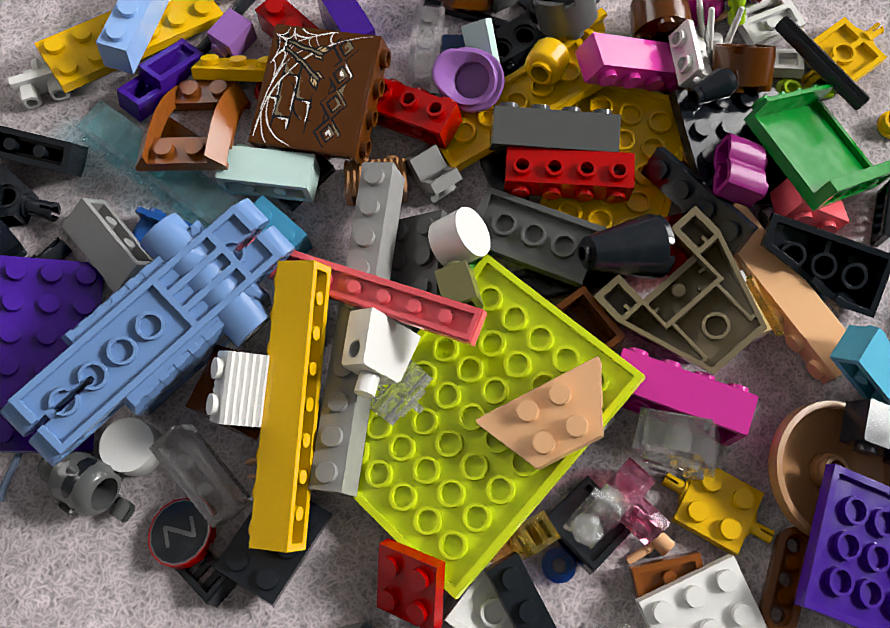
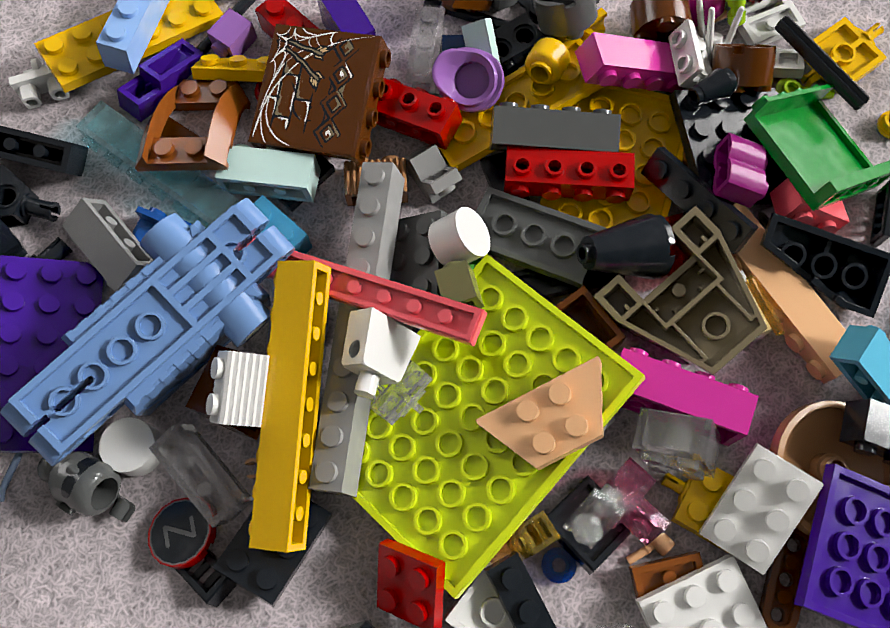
(760, 508): none -> white plate

